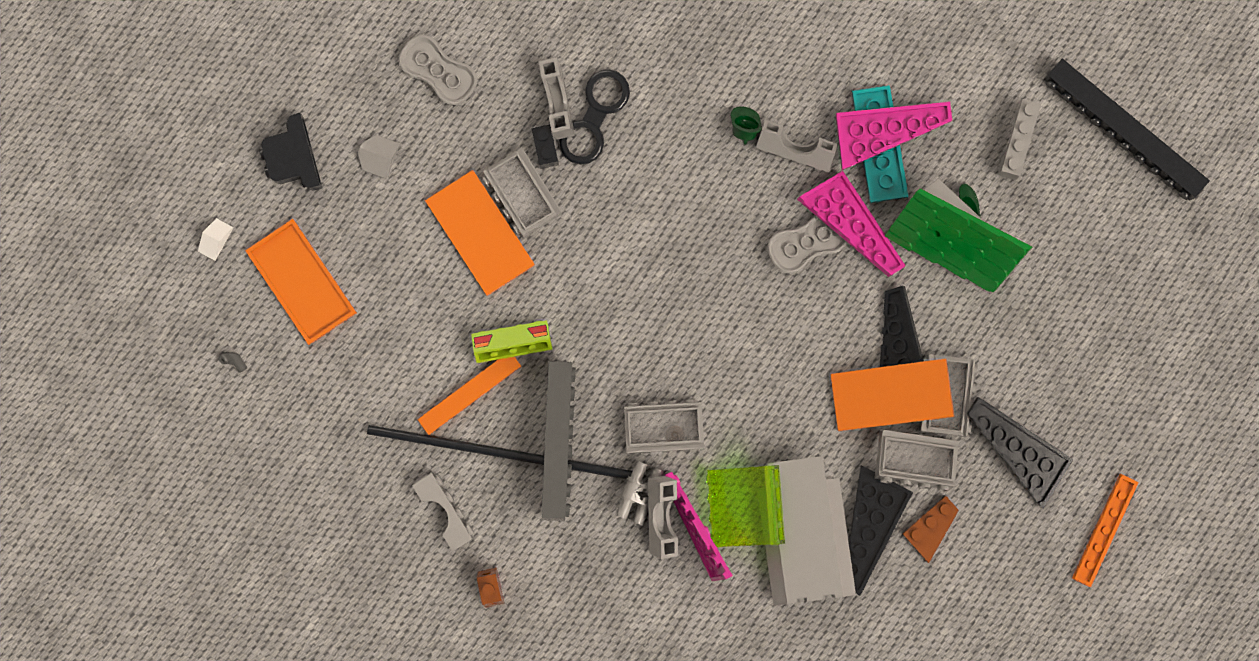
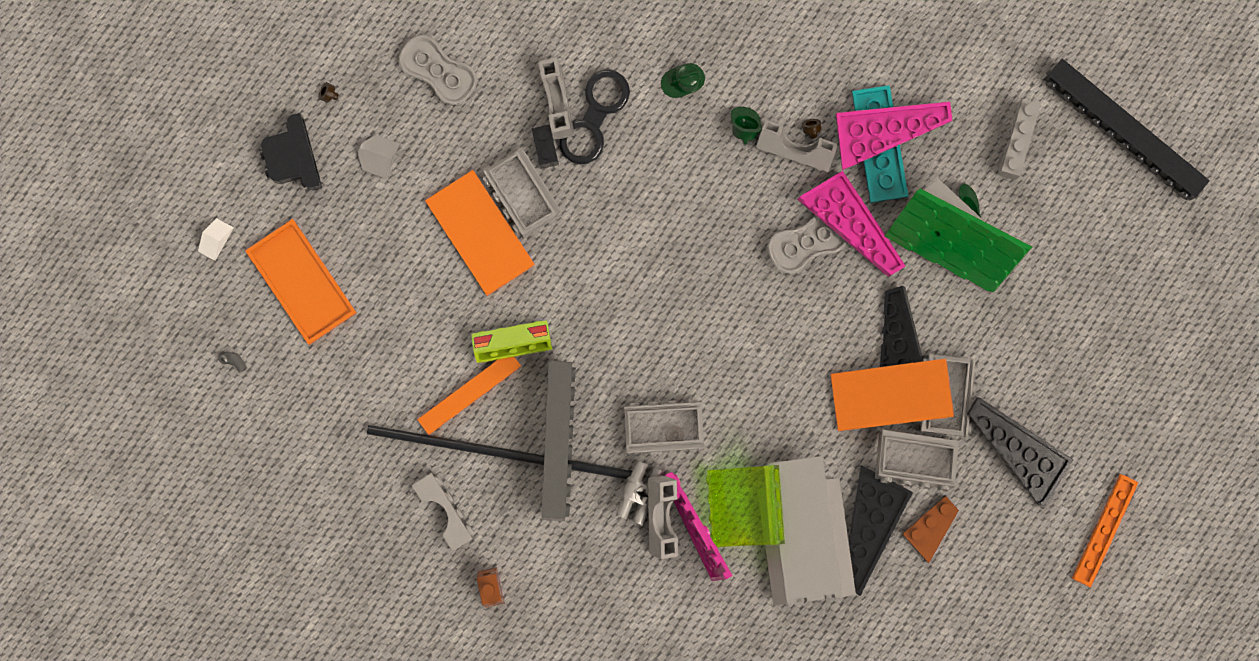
(328, 92): none -> dark brown tile
(682, 80): none -> dark green piece
(811, 127): none -> dark brown tile

